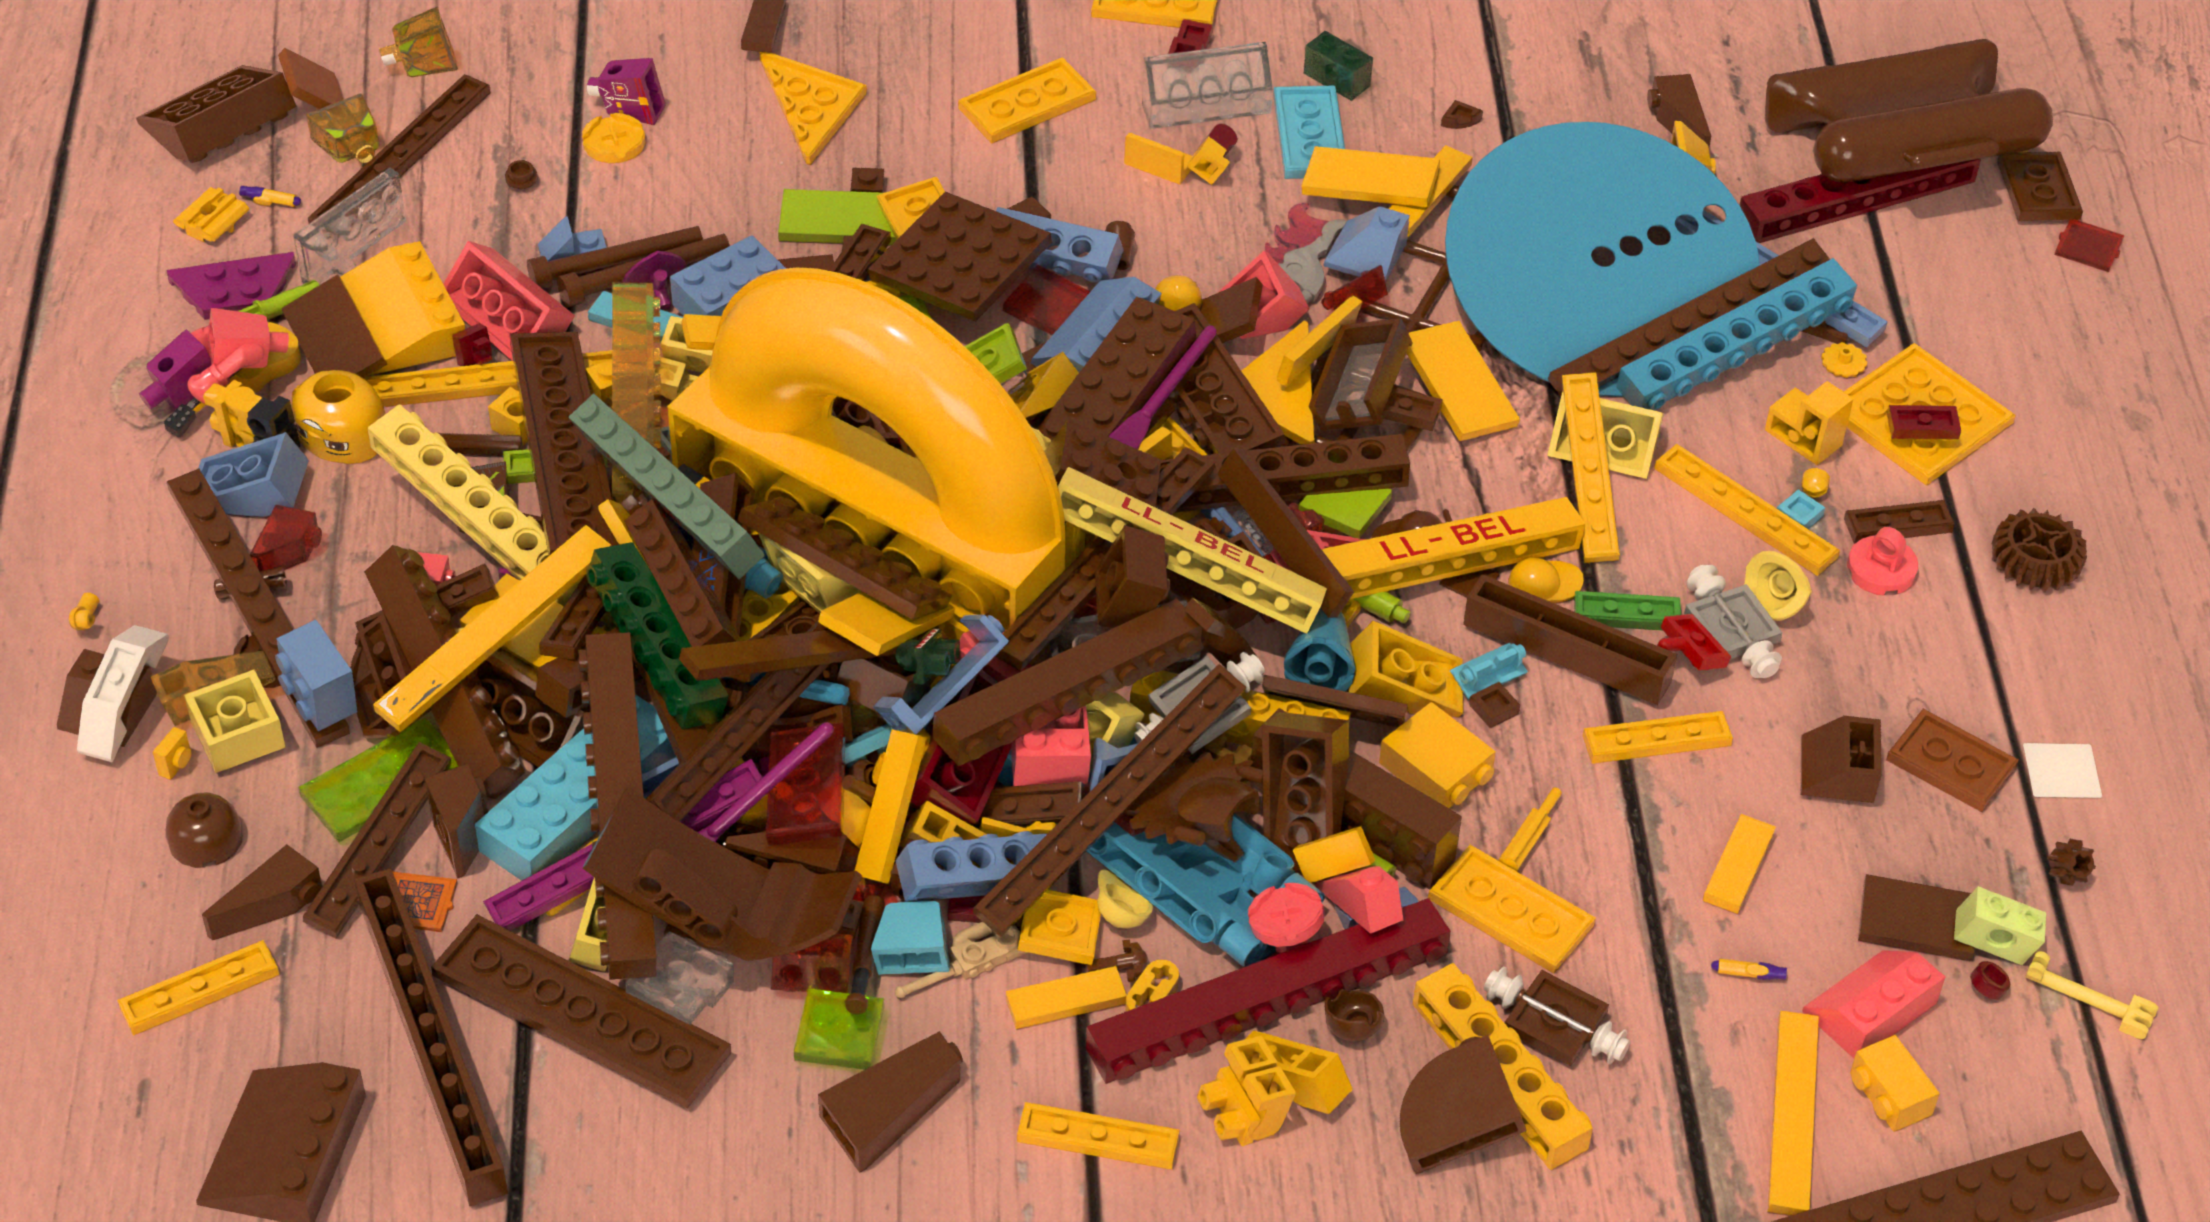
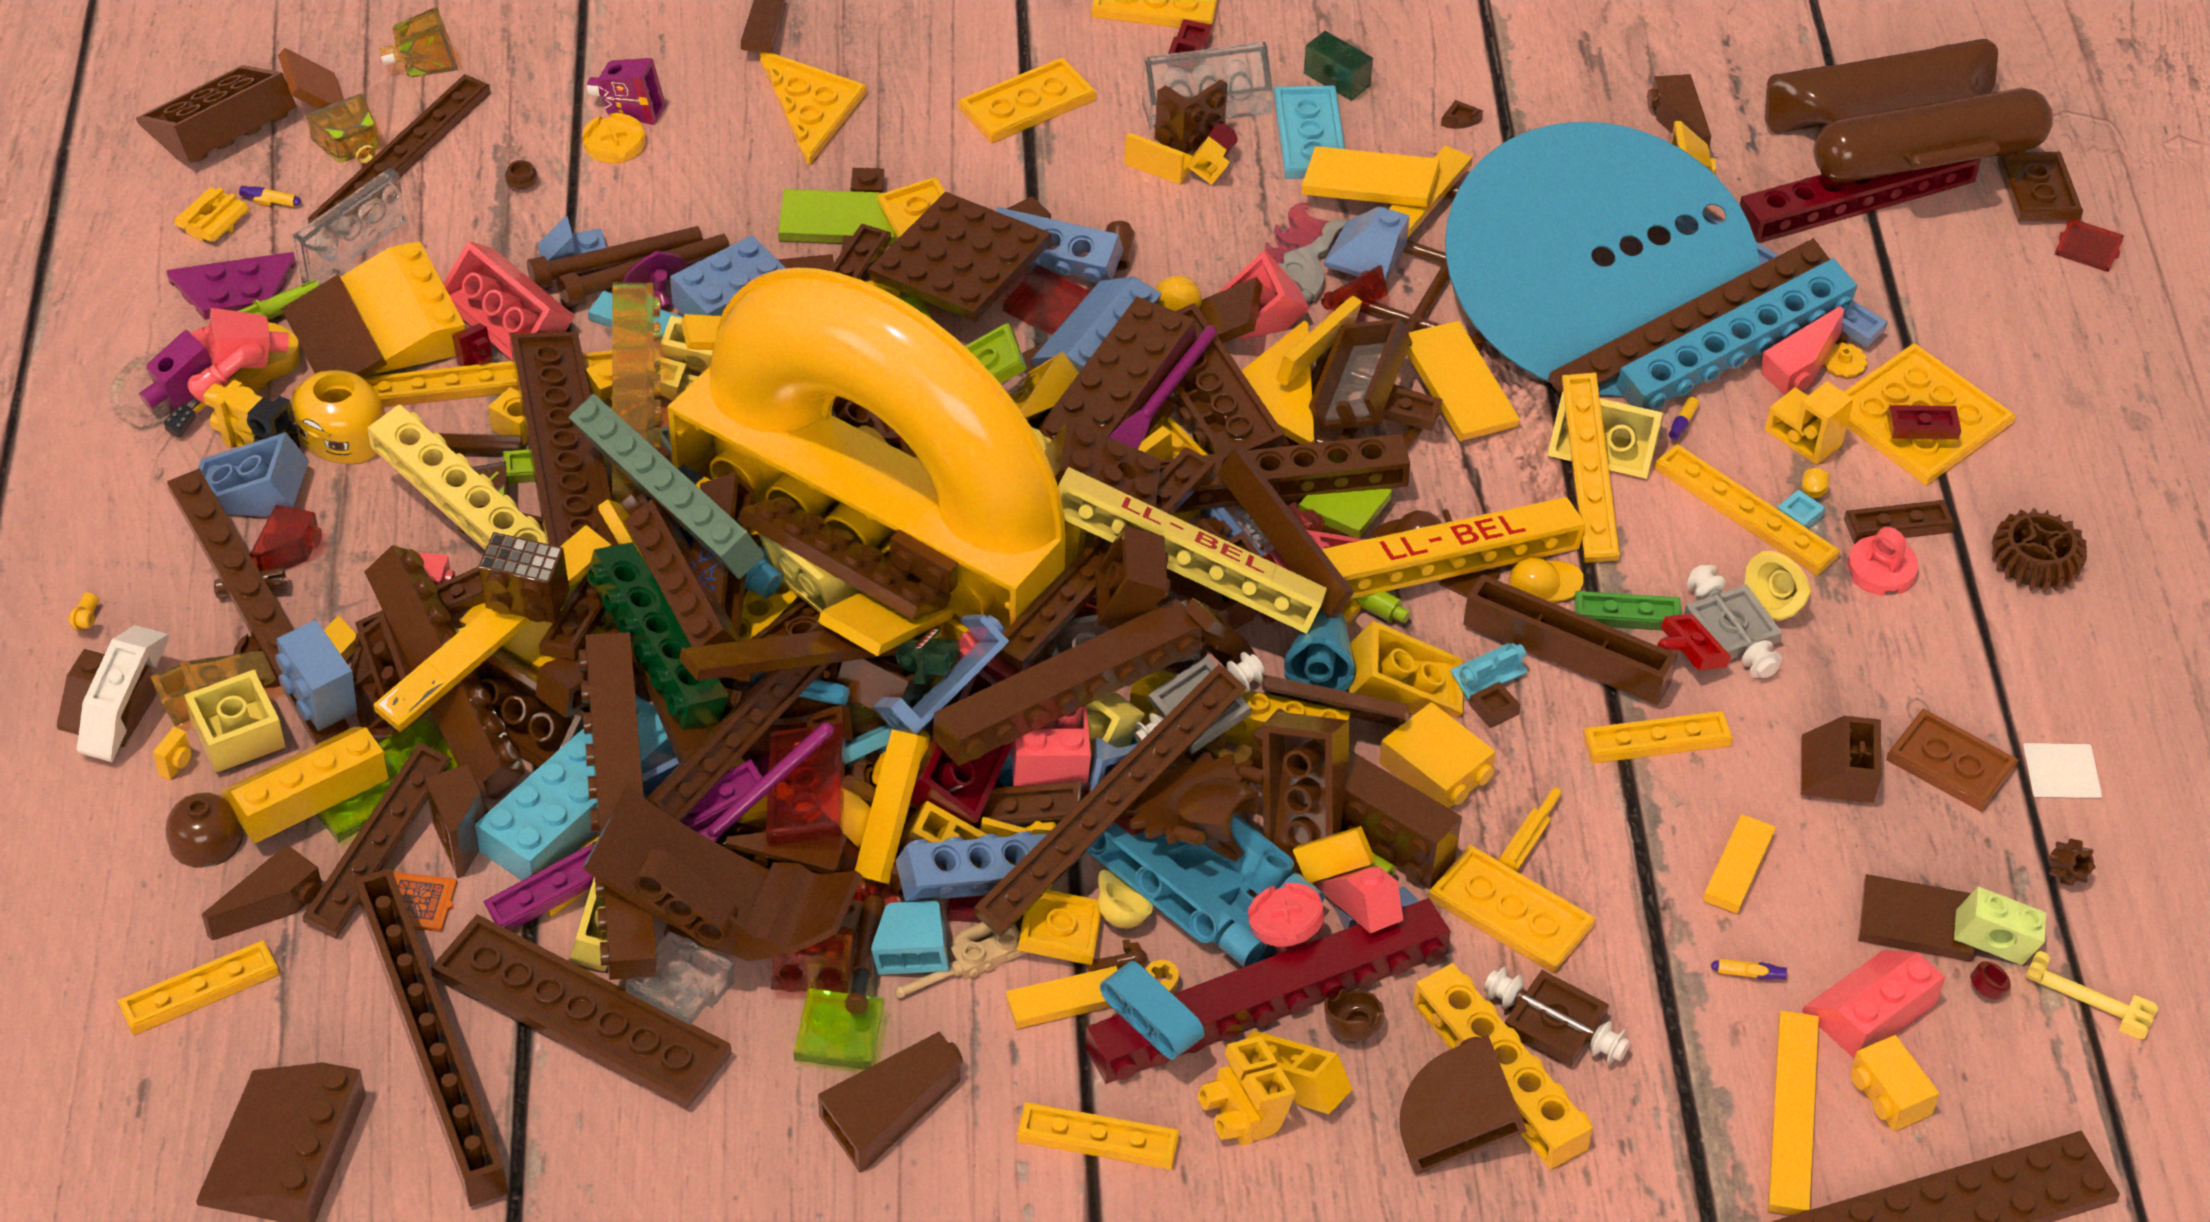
(307, 783): none -> yellow slope
(342, 636): none -> yellow tile
(524, 578): none -> reddish brown brick
(924, 562): none -> reddish brown plate
(1152, 1010): none -> dark azure beam
(1187, 122): none -> reddish brown bracket
(1682, 420): none -> piece
(1801, 355): none -> coral slope

